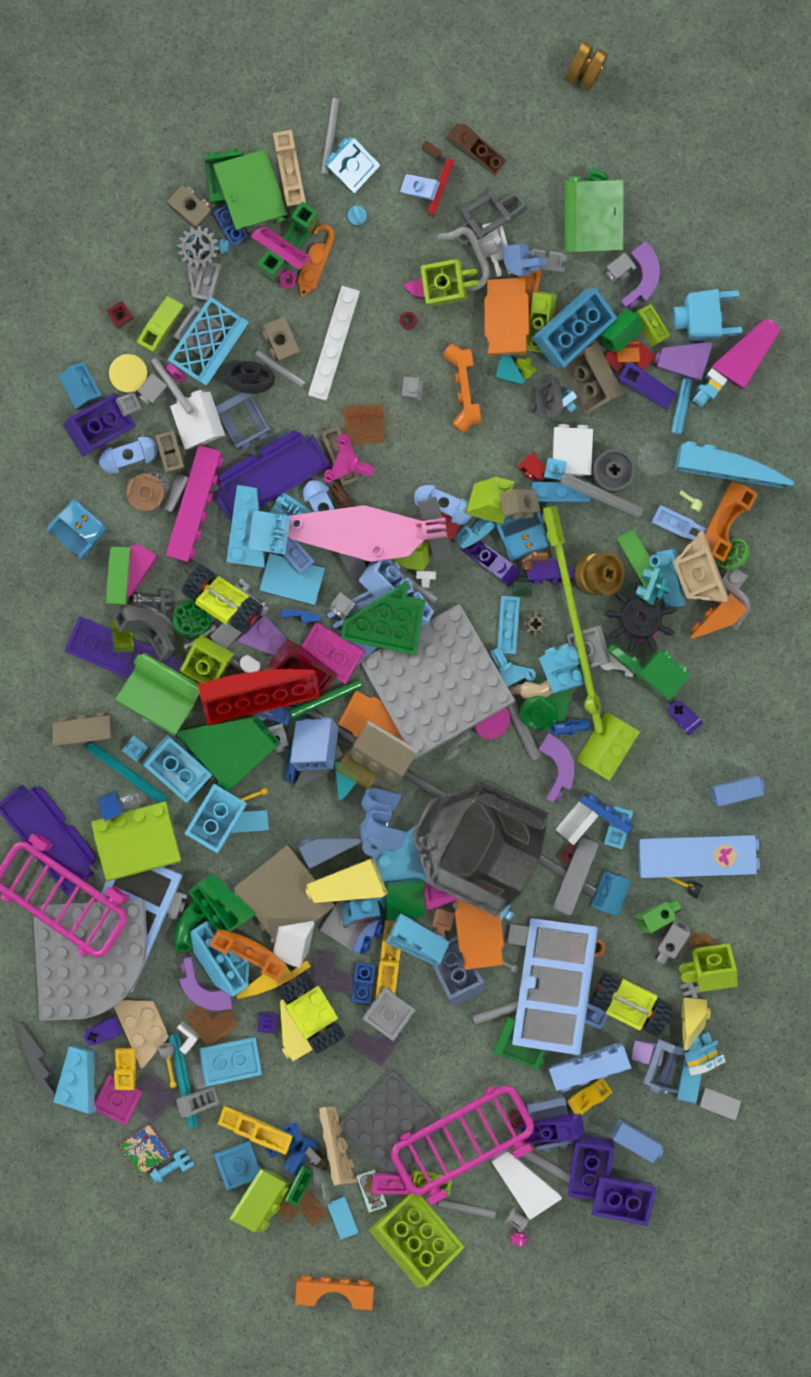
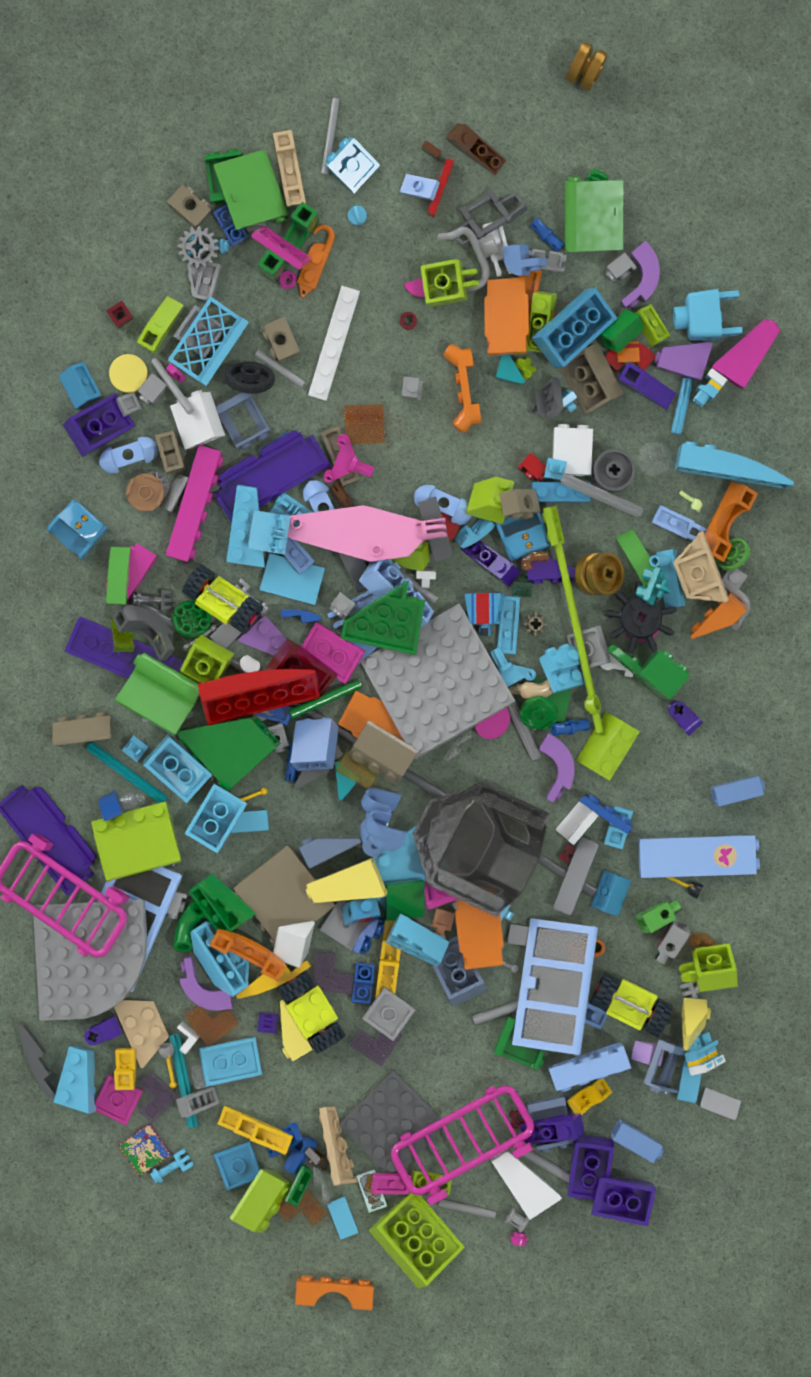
(484, 610): none -> torso
(547, 235): none -> blue pin

